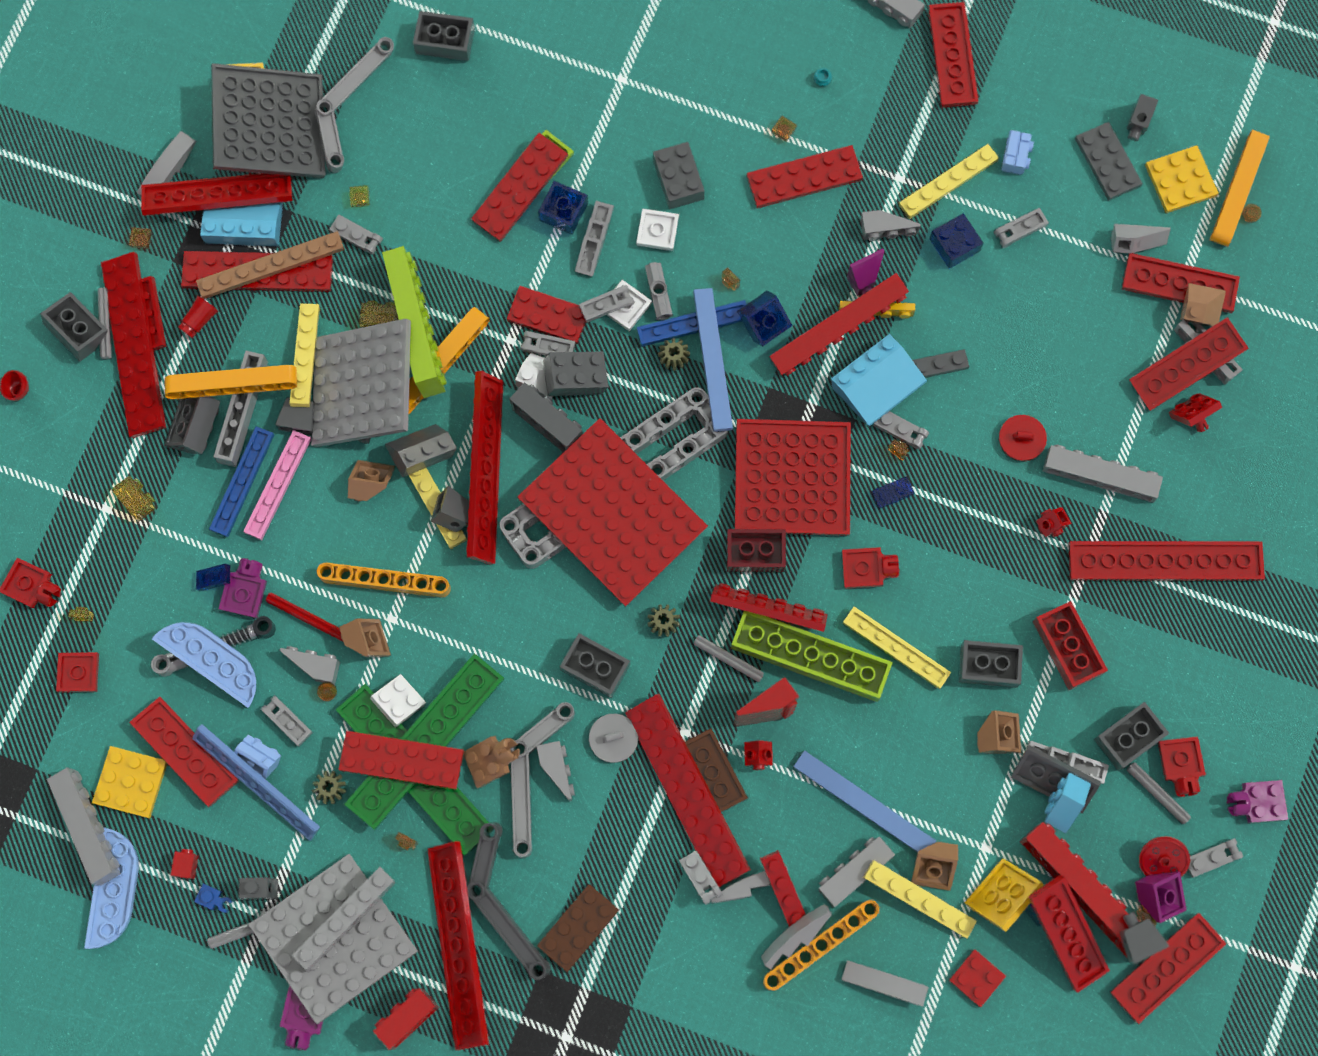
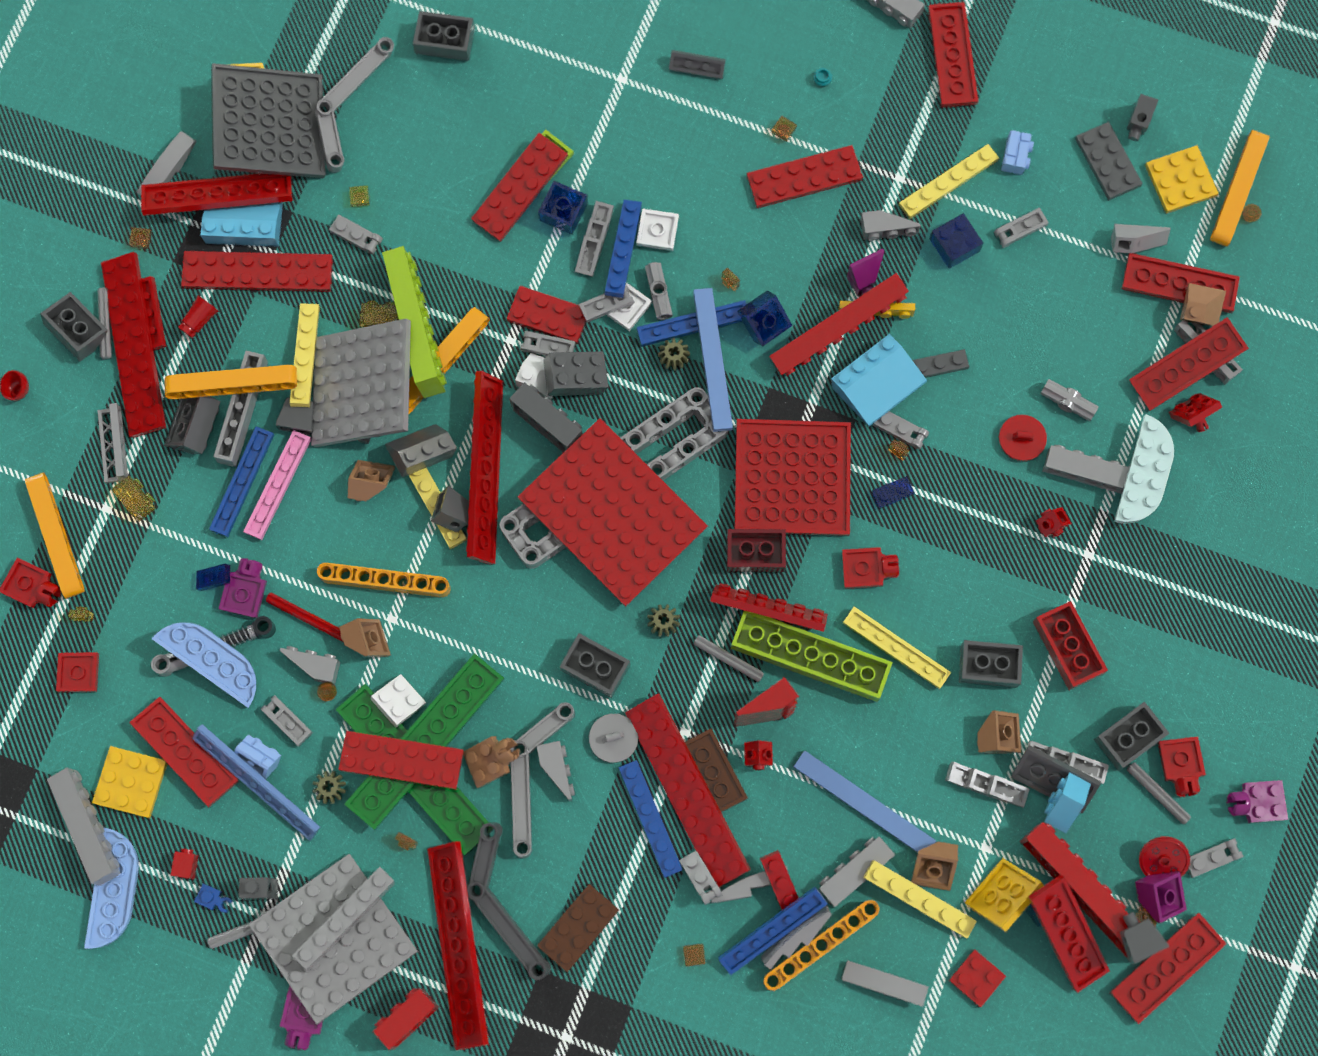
(54, 535): none -> light orange beam
(117, 444): none -> light grey fence
(270, 265): medium nougat plate -> none
(623, 248): none -> blue plate
(650, 819): none -> blue plate
(678, 175): dark grey brick -> none
(694, 955): none -> clear orange plate
(697, 64): none -> dark grey plate
(772, 930): none -> blue plate
(987, 784): none -> light grey slope
(1069, 400): none -> light grey piece
(1146, 473): none -> light aqua plate
(1166, 560): red plate -> none

